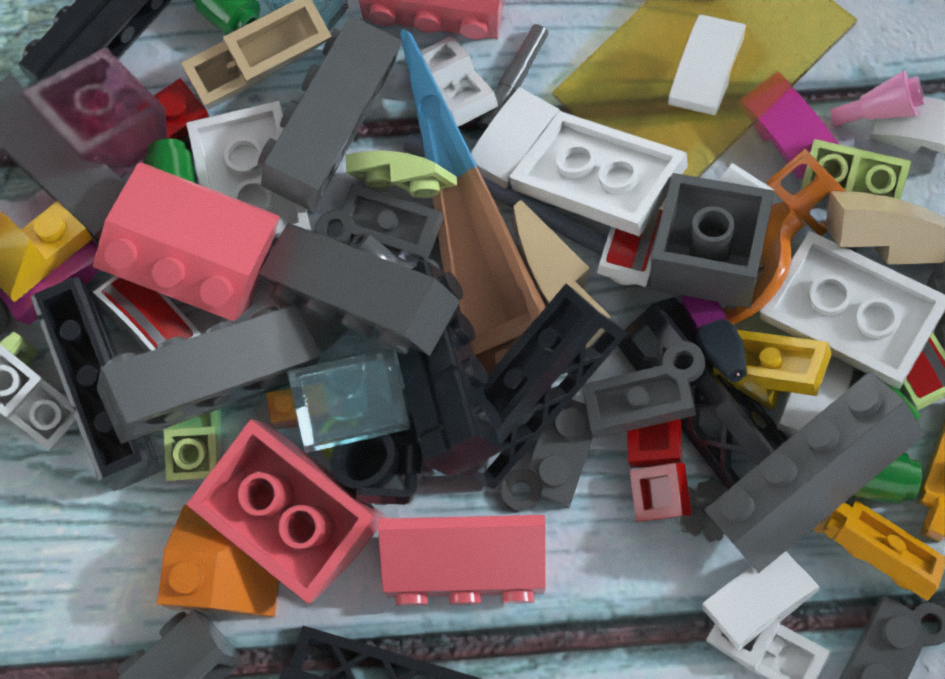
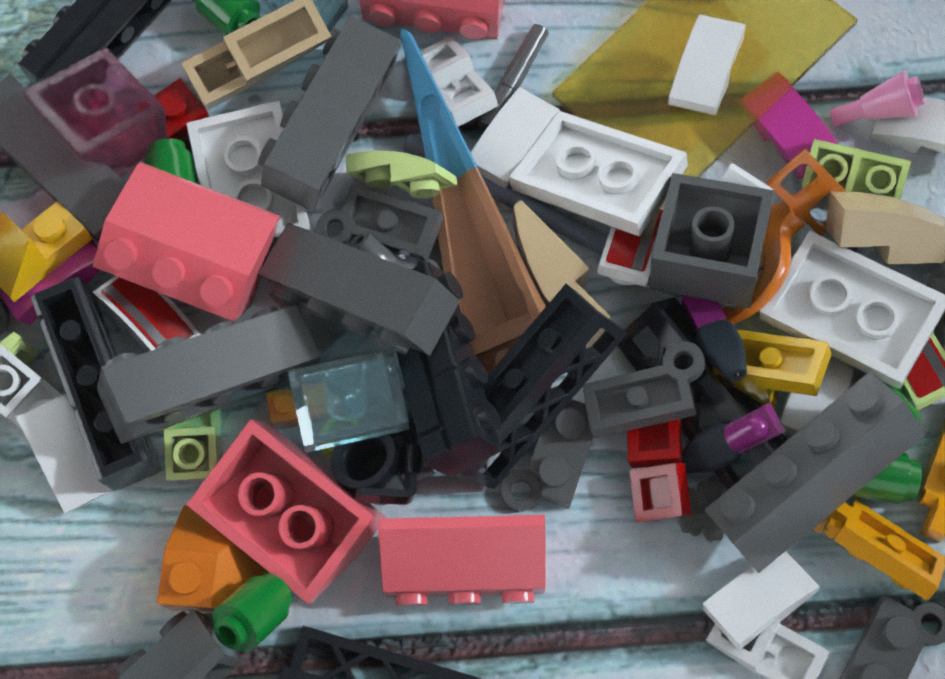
(62, 453): none -> white slope
(252, 612): none -> green brick
(725, 443): none -> piece

